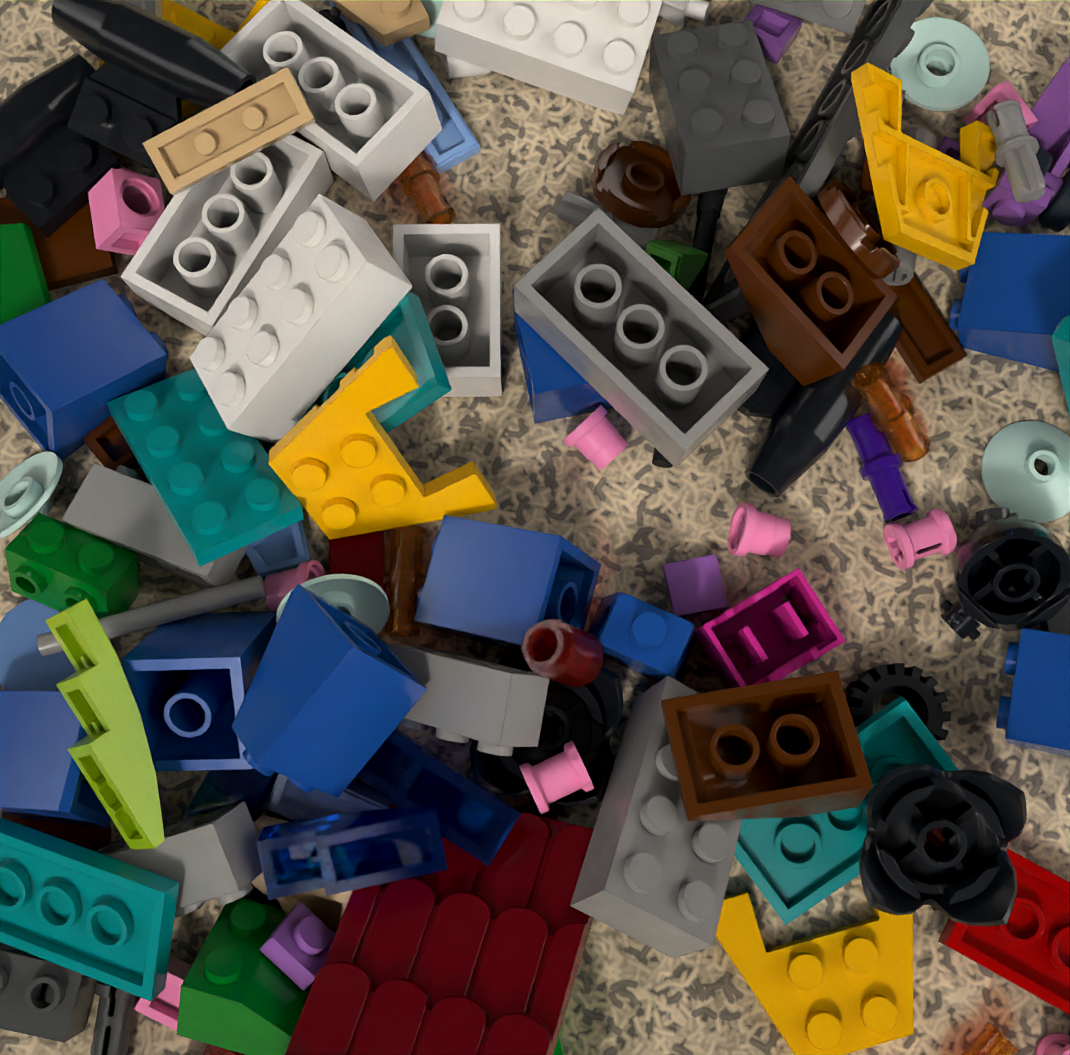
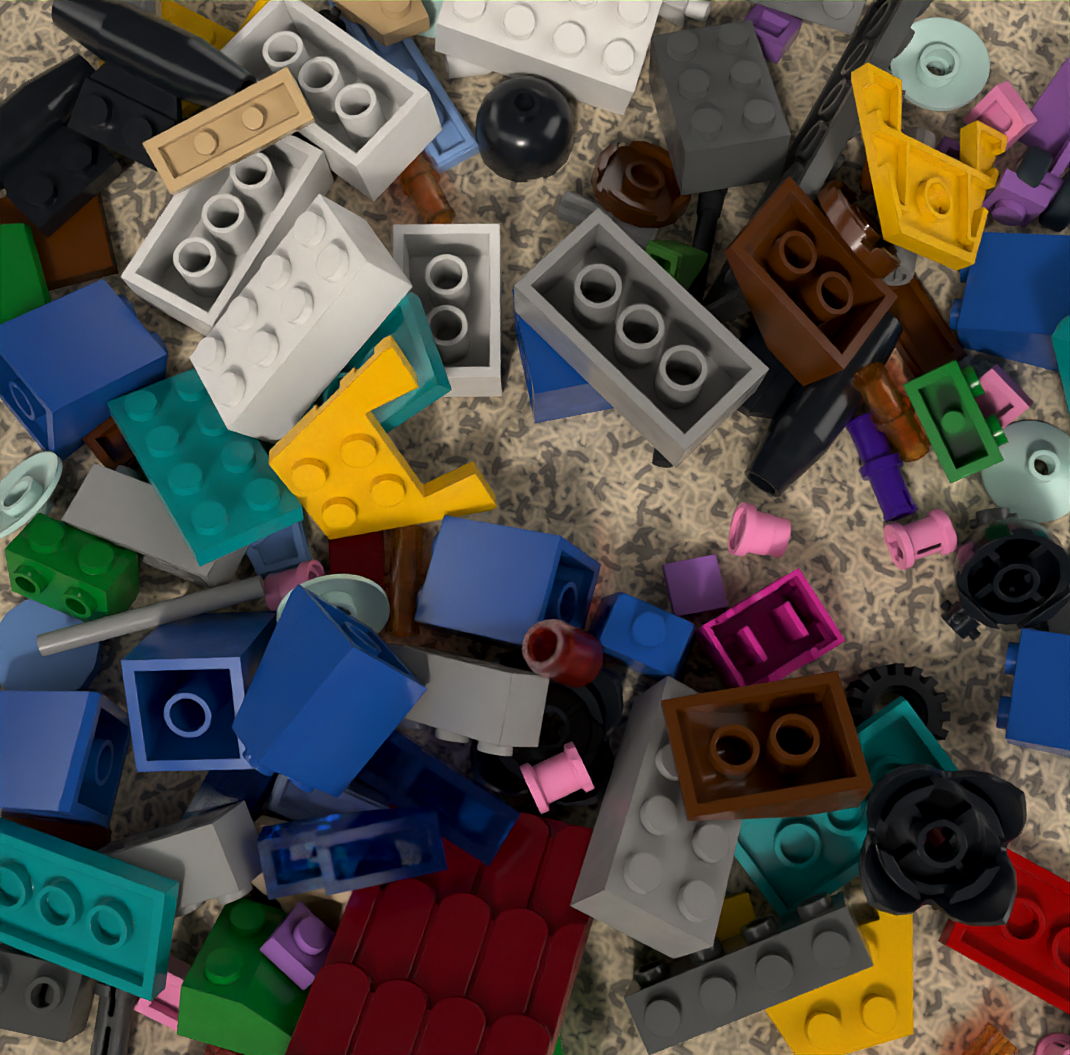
(116, 749): lime slope -> none
(124, 210): bright pink brick -> none
(524, 129): none -> black cylinder
(597, 439): bright pink piece -> none
(747, 971): none -> dark grey brick
(954, 421): none -> green brick
(1002, 397): none -> bright pink plate
(1016, 151): light grey axle -> none

